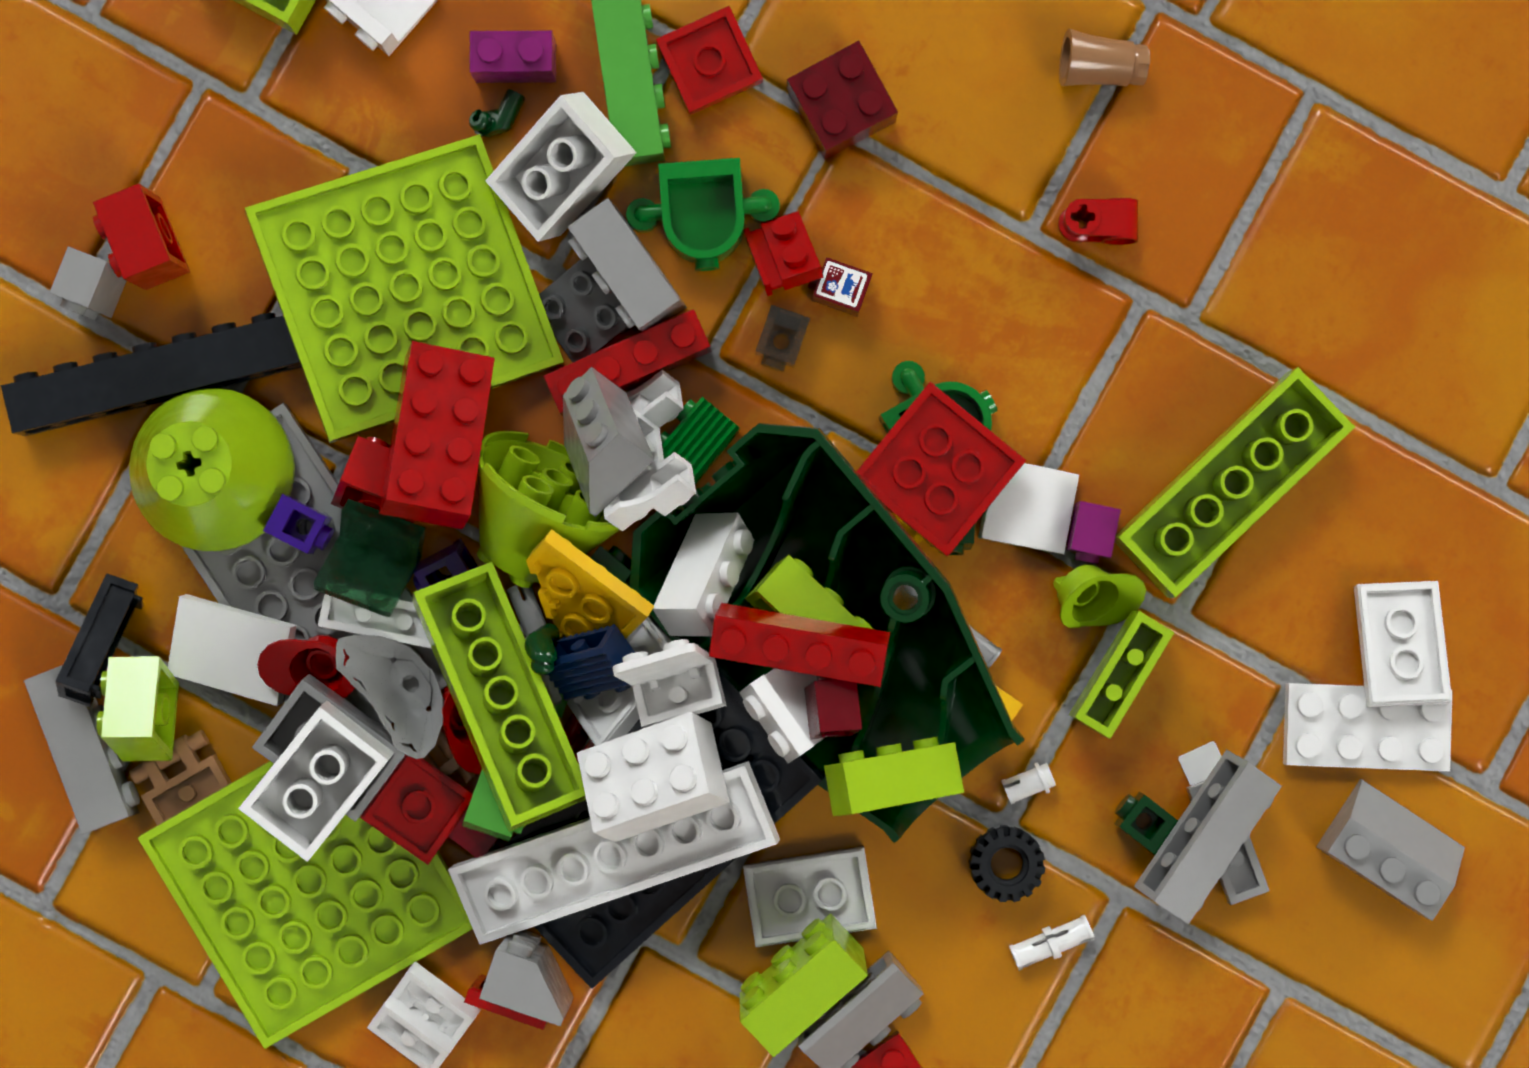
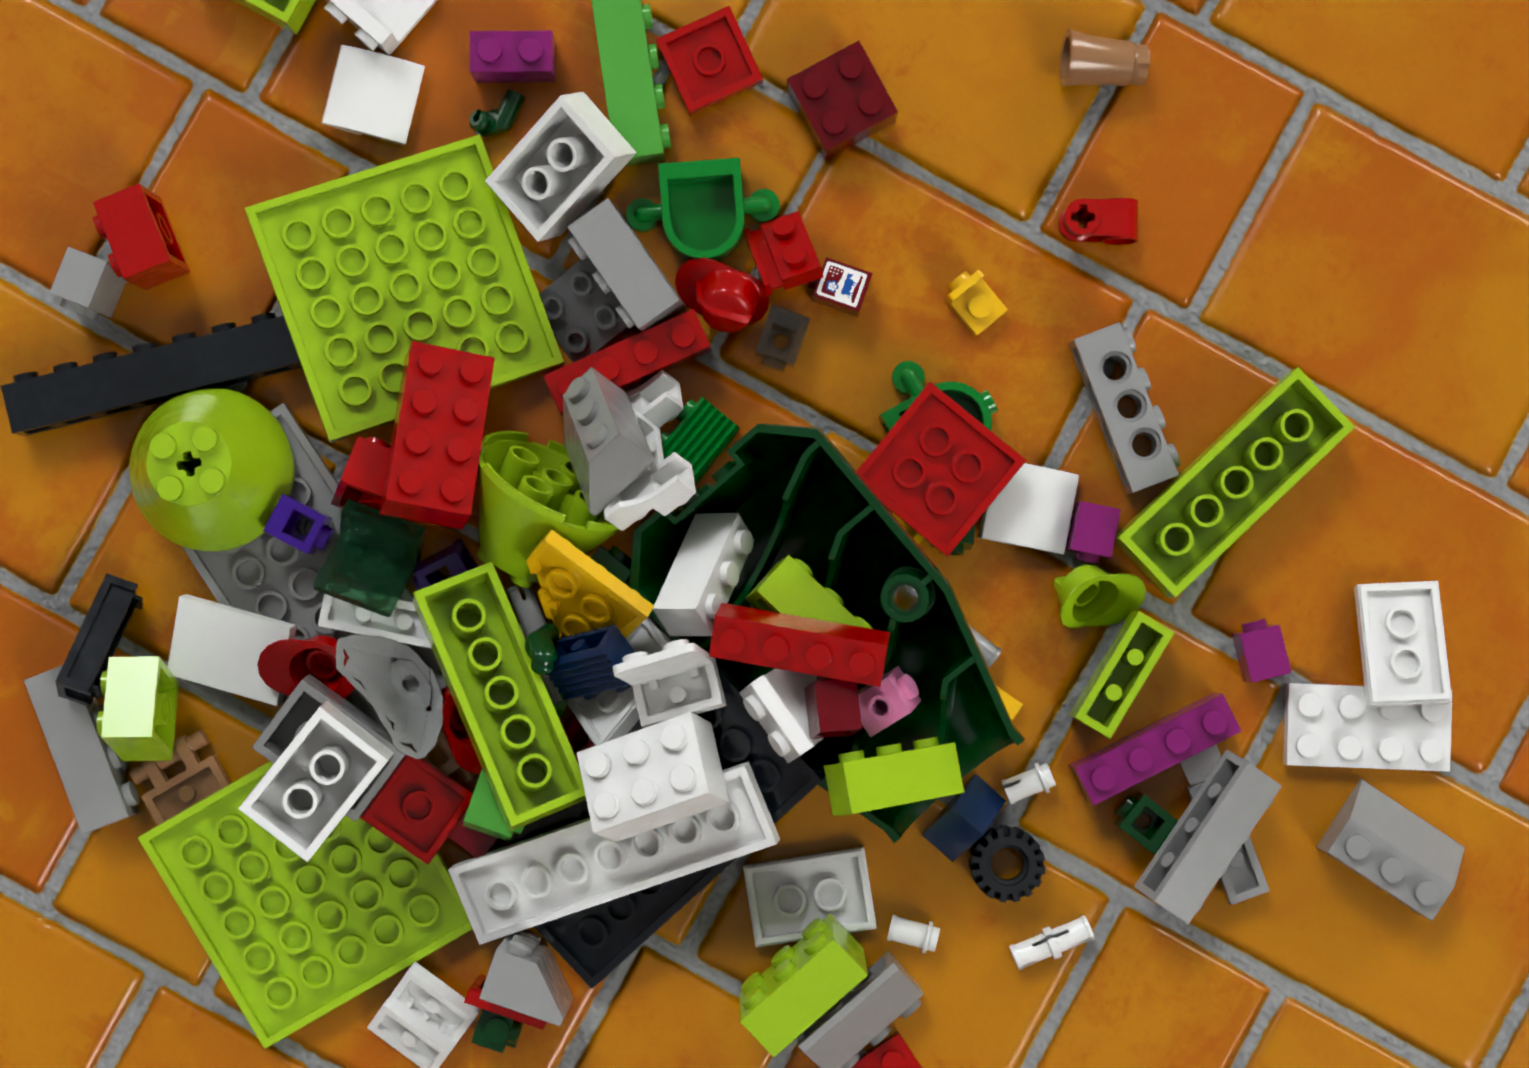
(373, 94): none -> white slope
(496, 1031): none -> dark green brick
(721, 294): none -> red piece
(889, 702): none -> bright pink brick
(913, 933): none -> white pin
(964, 818): none -> dark blue slope
(974, 302): none -> yellow bracket
(1134, 470): none -> light grey brick
(1154, 748): none -> magenta brick
(1261, 651): none -> magenta brick

